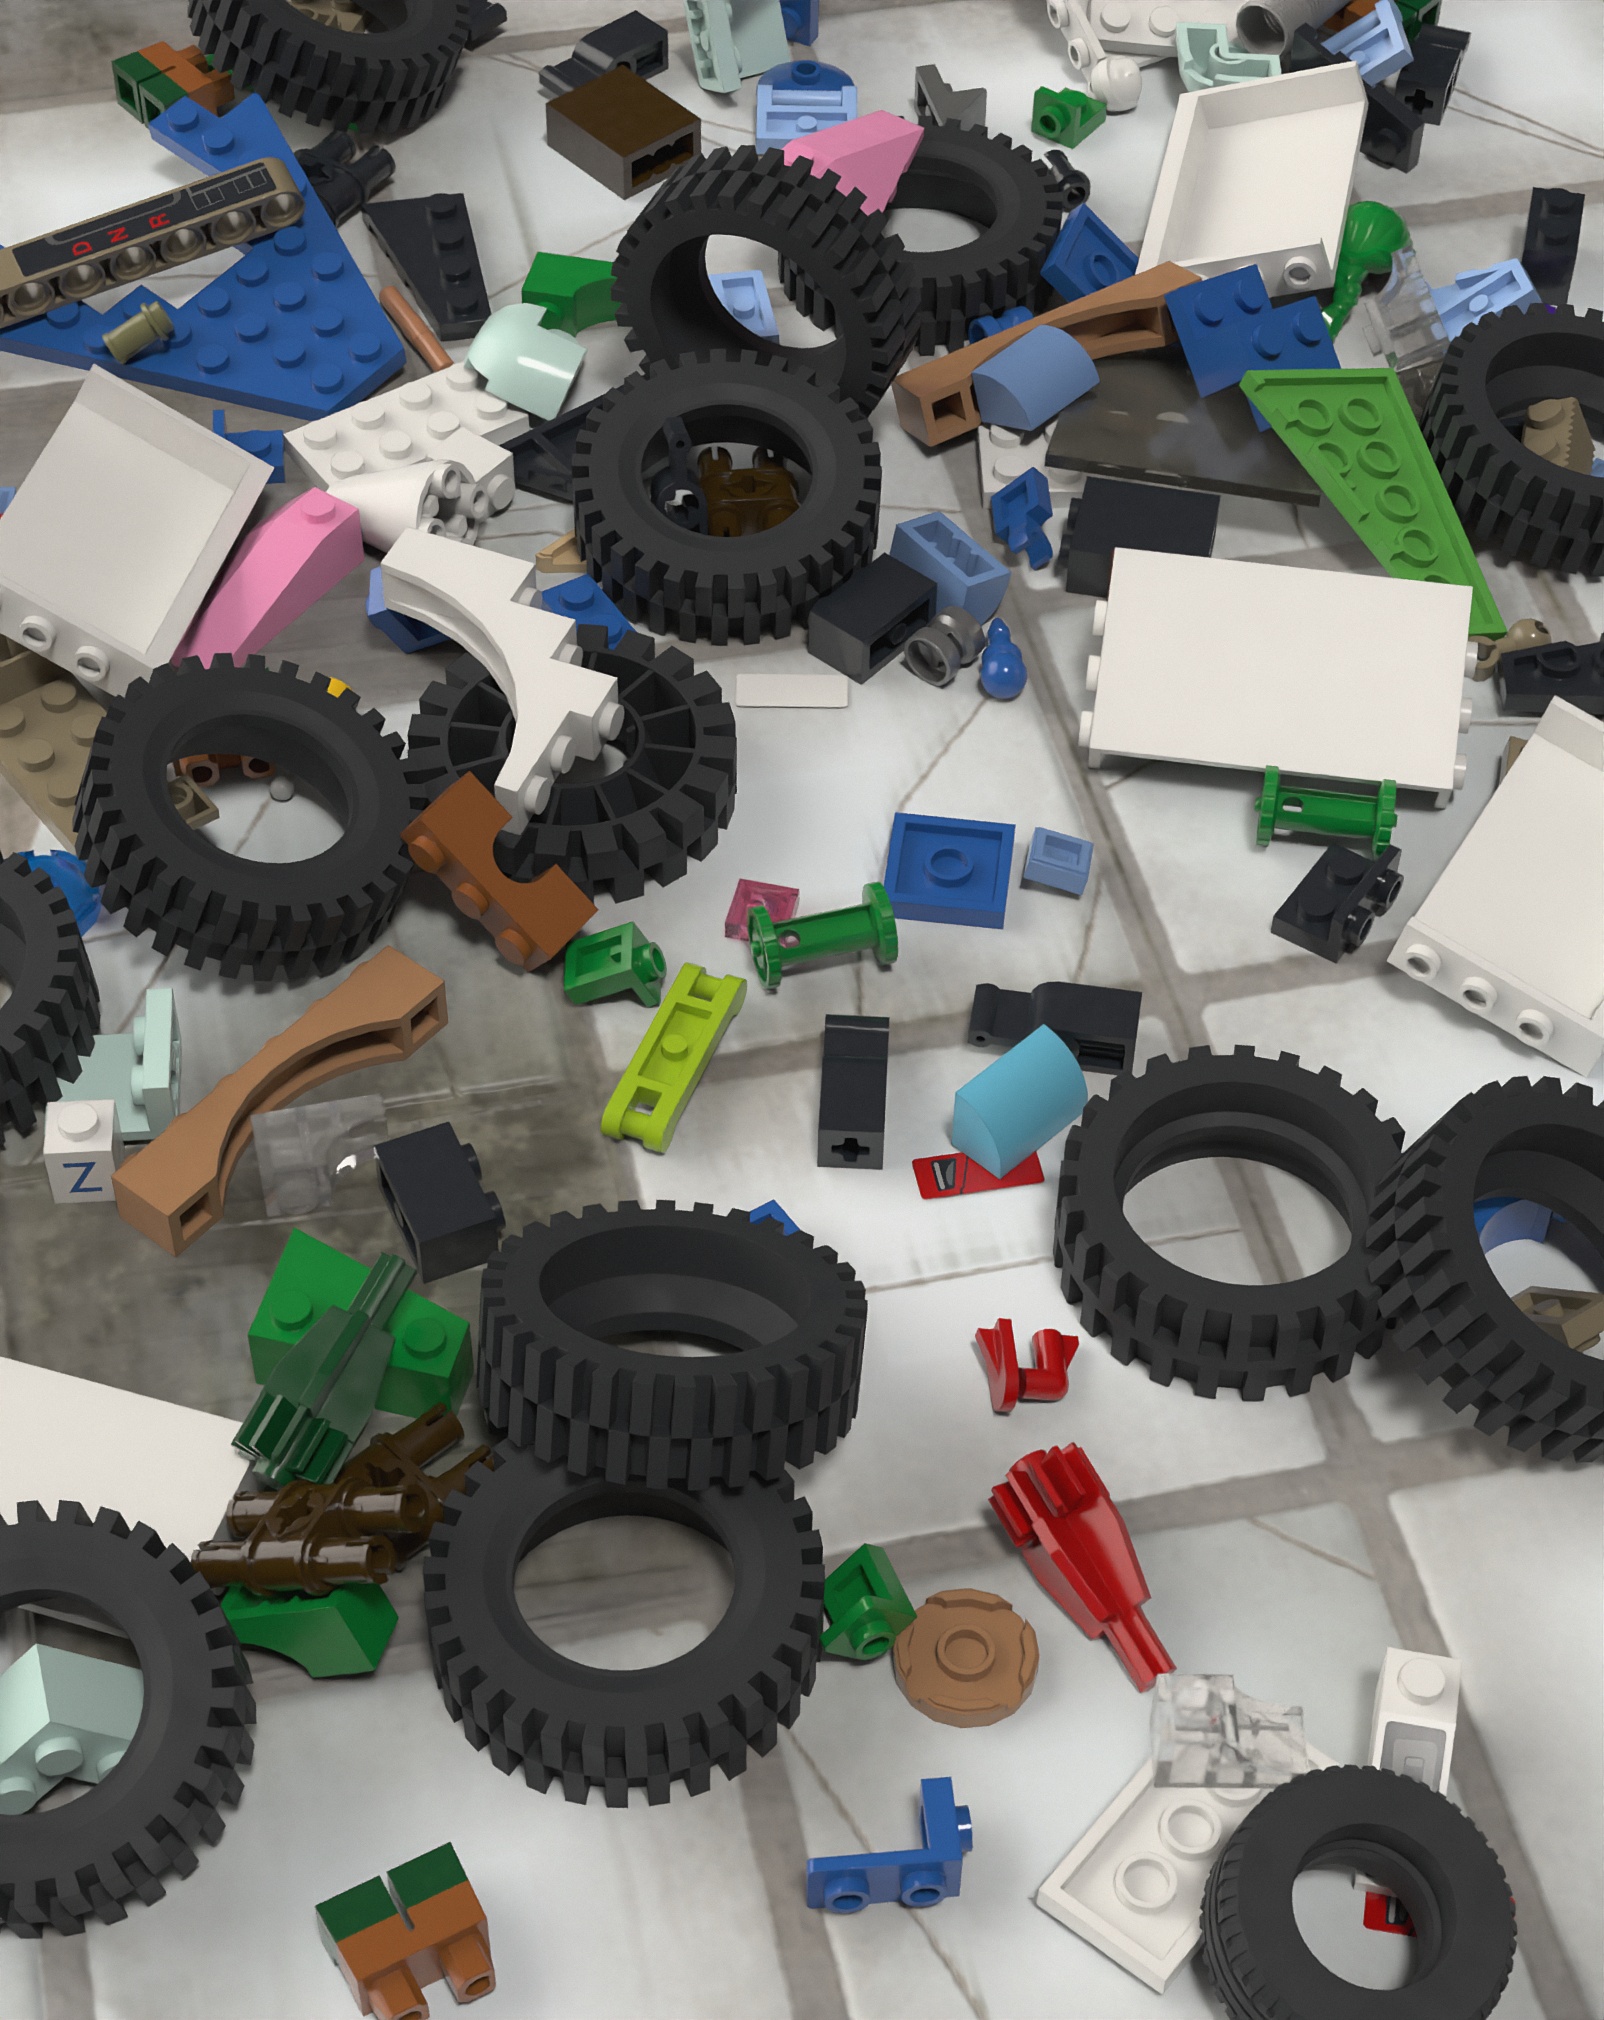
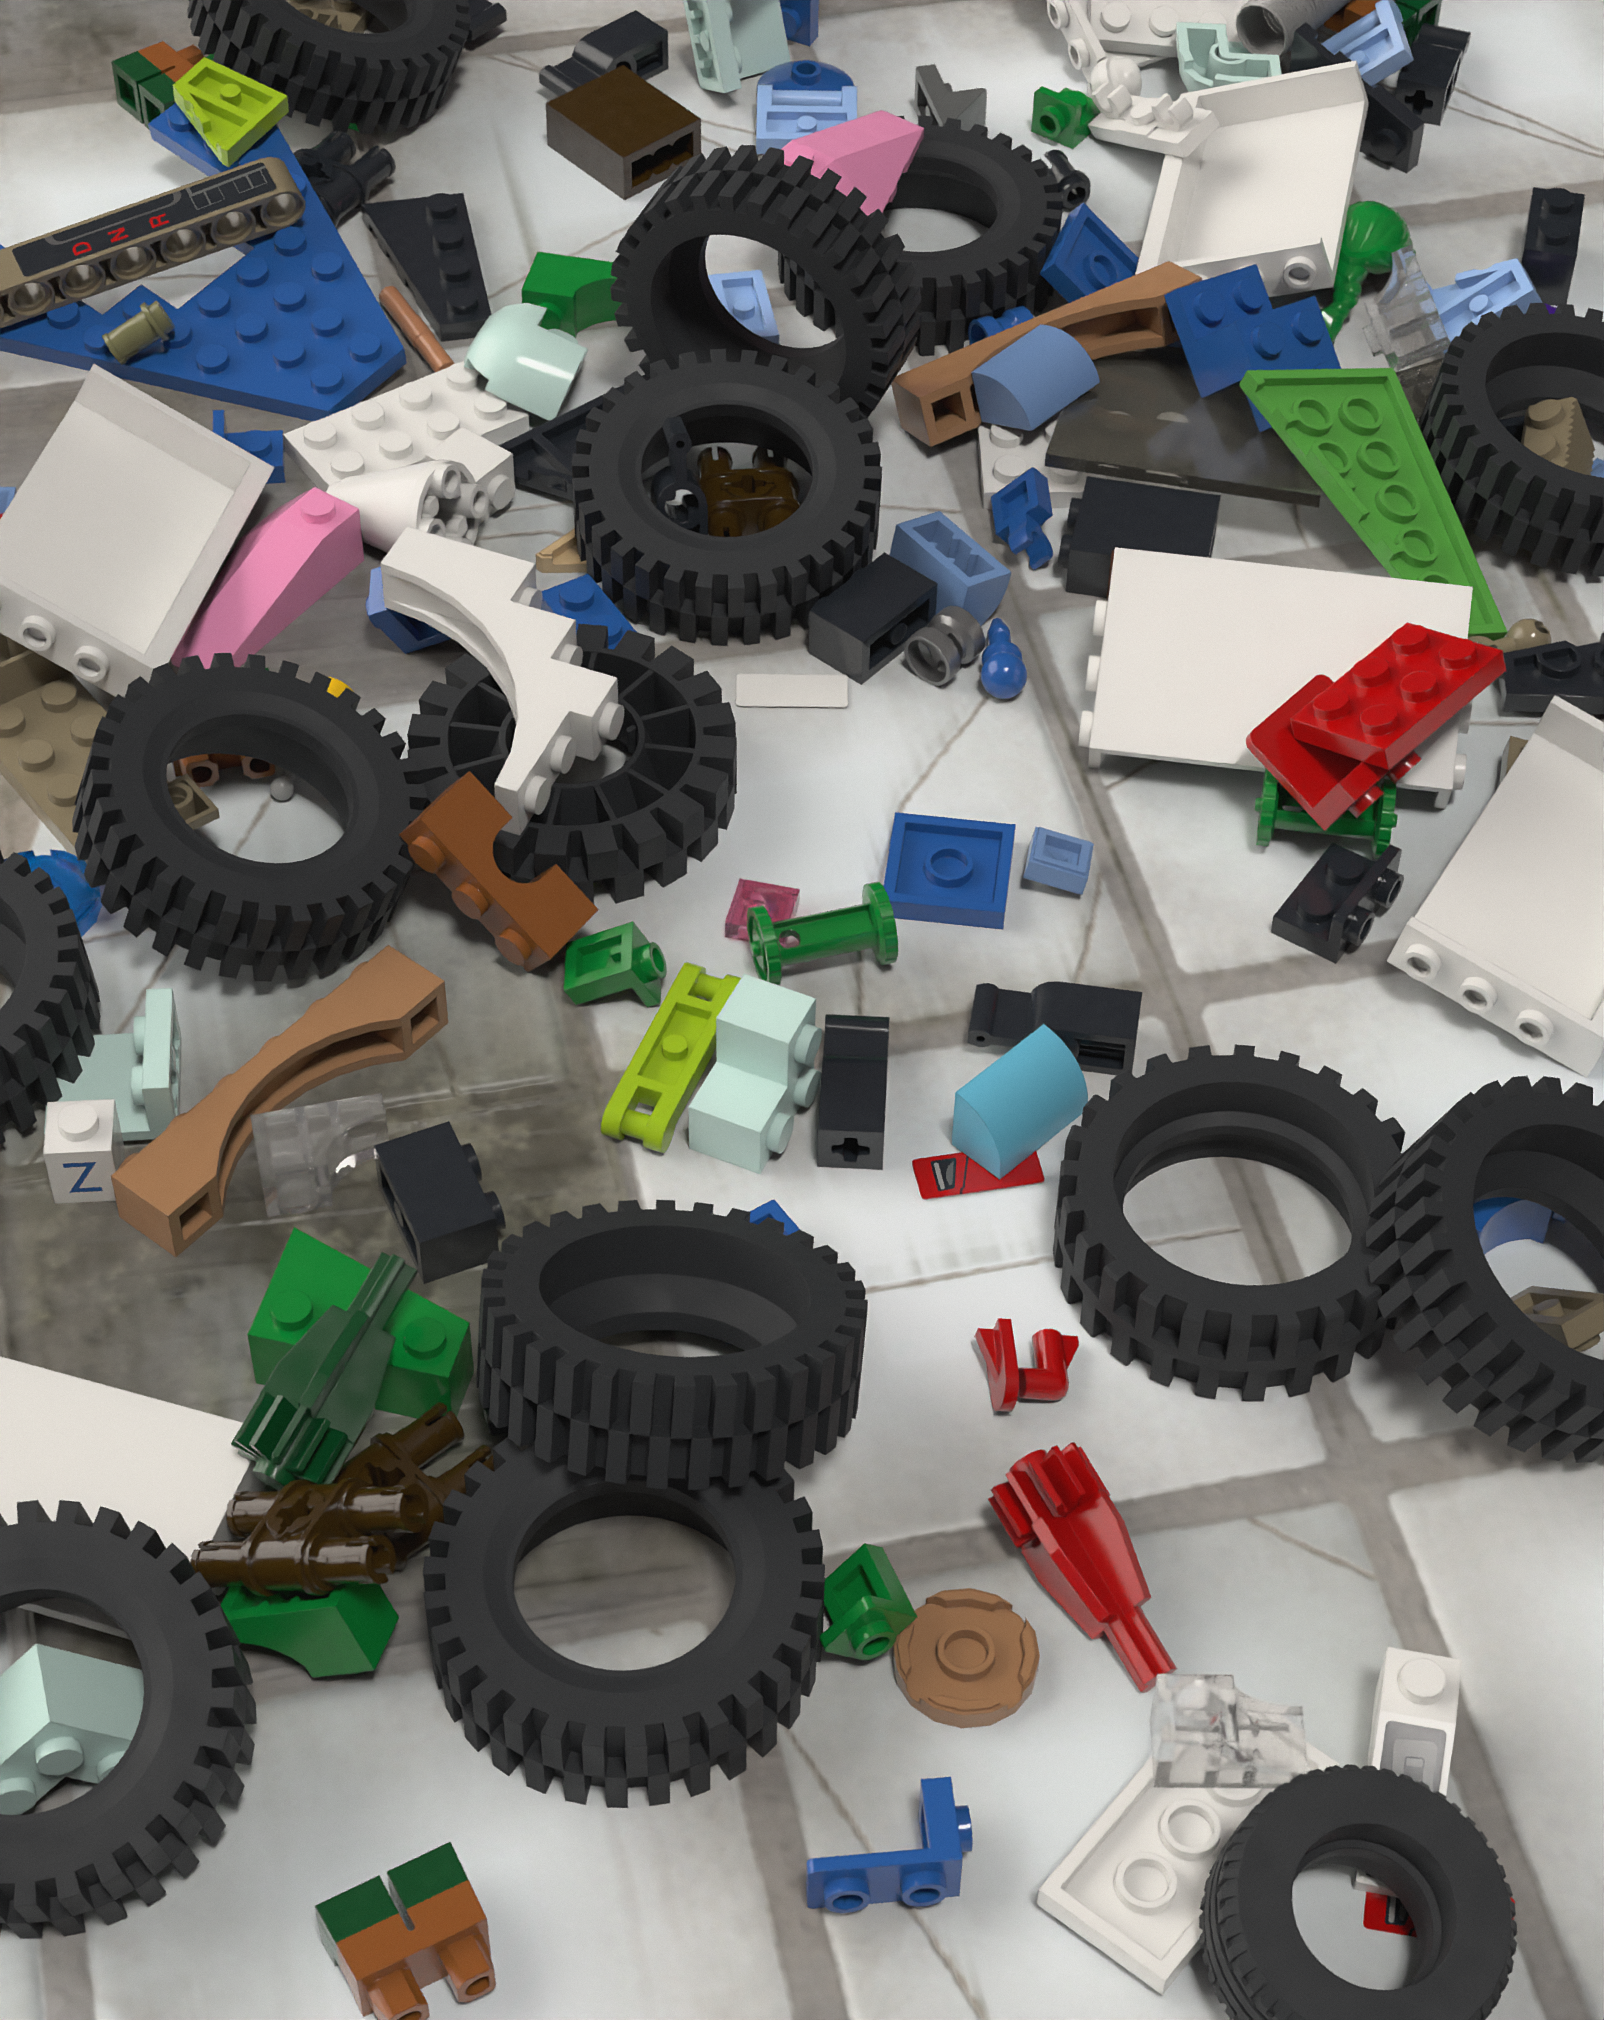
(228, 108): none -> lime wing
(759, 1075): none -> light aqua brick
(1150, 122): none -> white plate
(1316, 777): none -> red bracket
(1398, 695): none -> red plate

